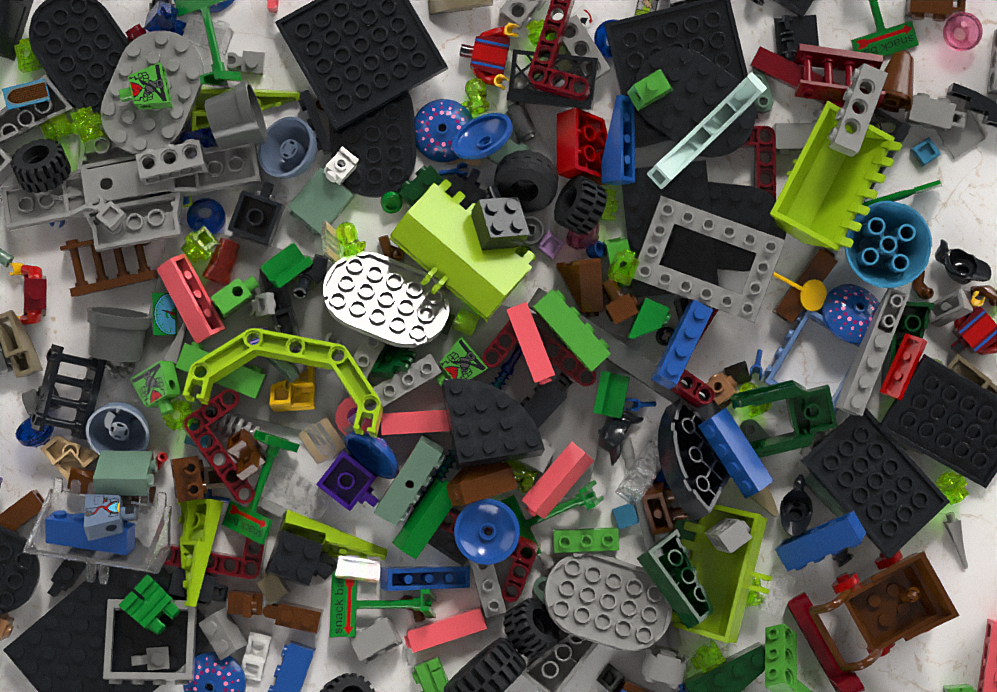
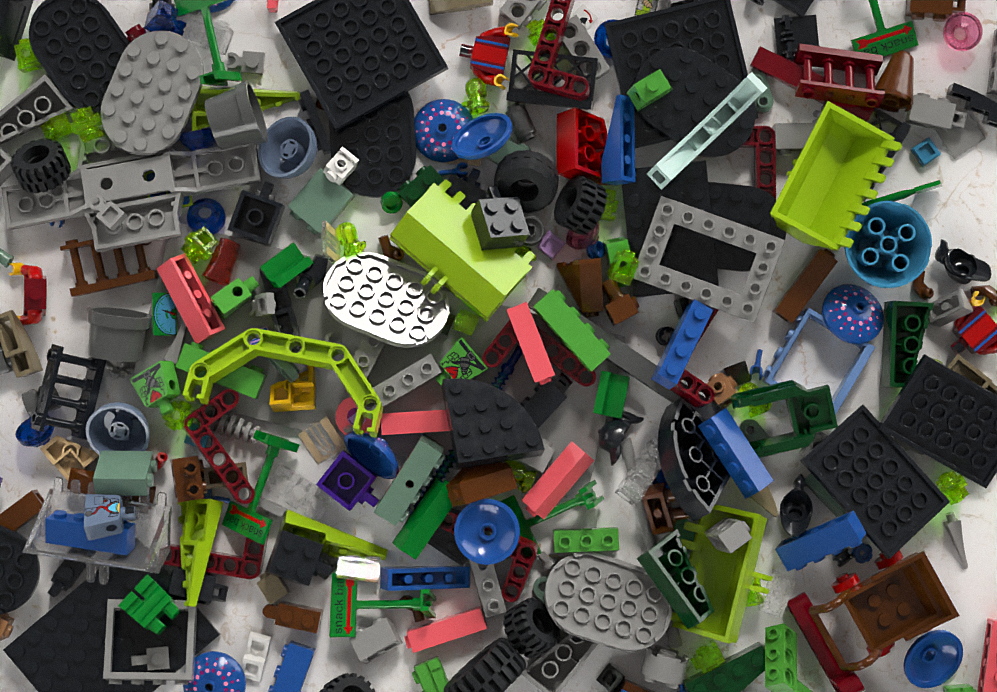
(26, 94): tile -> none
(148, 89): bright green torso -> none
(181, 167): light grey brick -> none
(223, 633): light grey brick -> none
(245, 603): reddish brown brick -> none
(246, 452): reddish brown brick -> none
(392, 360): dark green hinge -> none
(625, 516): dark azure tile -> none
(637, 404): blue hand -> none
(650, 318): green slope -> none
(812, 293): yellow piece -> none
(866, 557): none -> blue plate
(871, 354): light grey slope -> none
(873, 81): light grey brick -> none
(903, 366): red plate -> none
(911, 595): reddish brown arm -> none
(933, 659): none -> blue dish

